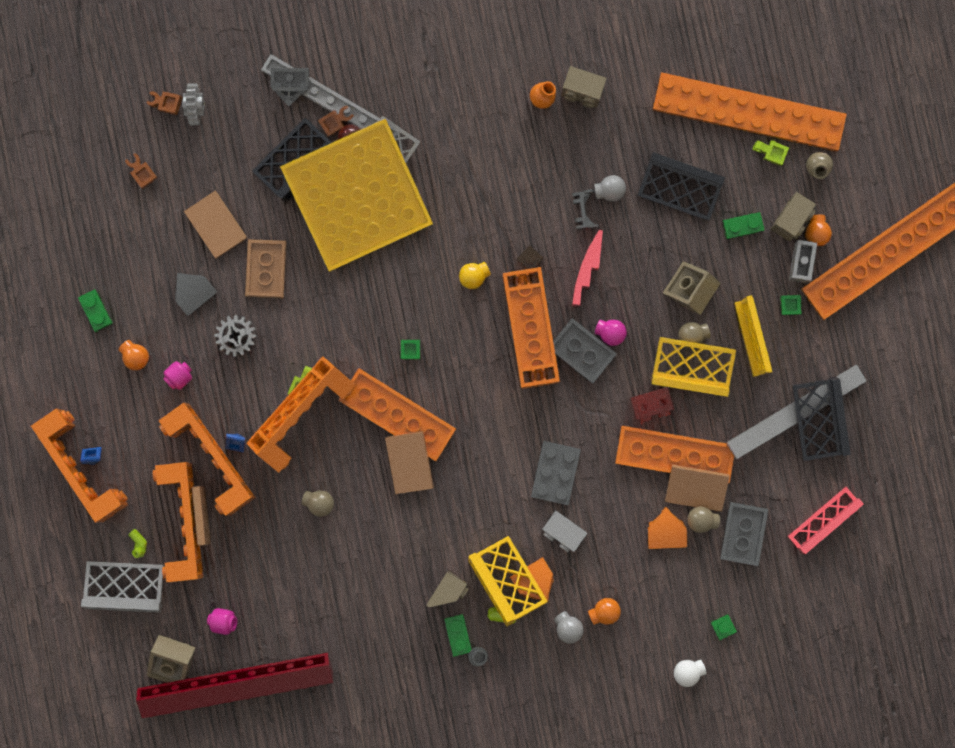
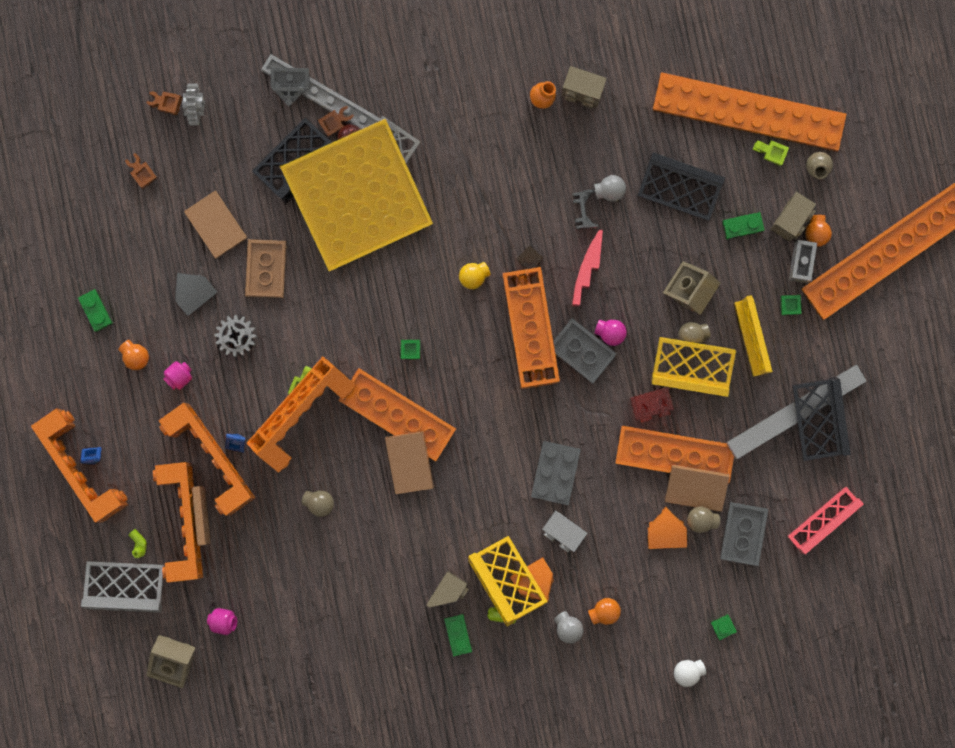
(234, 685): dark red brick -> none
(478, 656): dark grey plate -> none

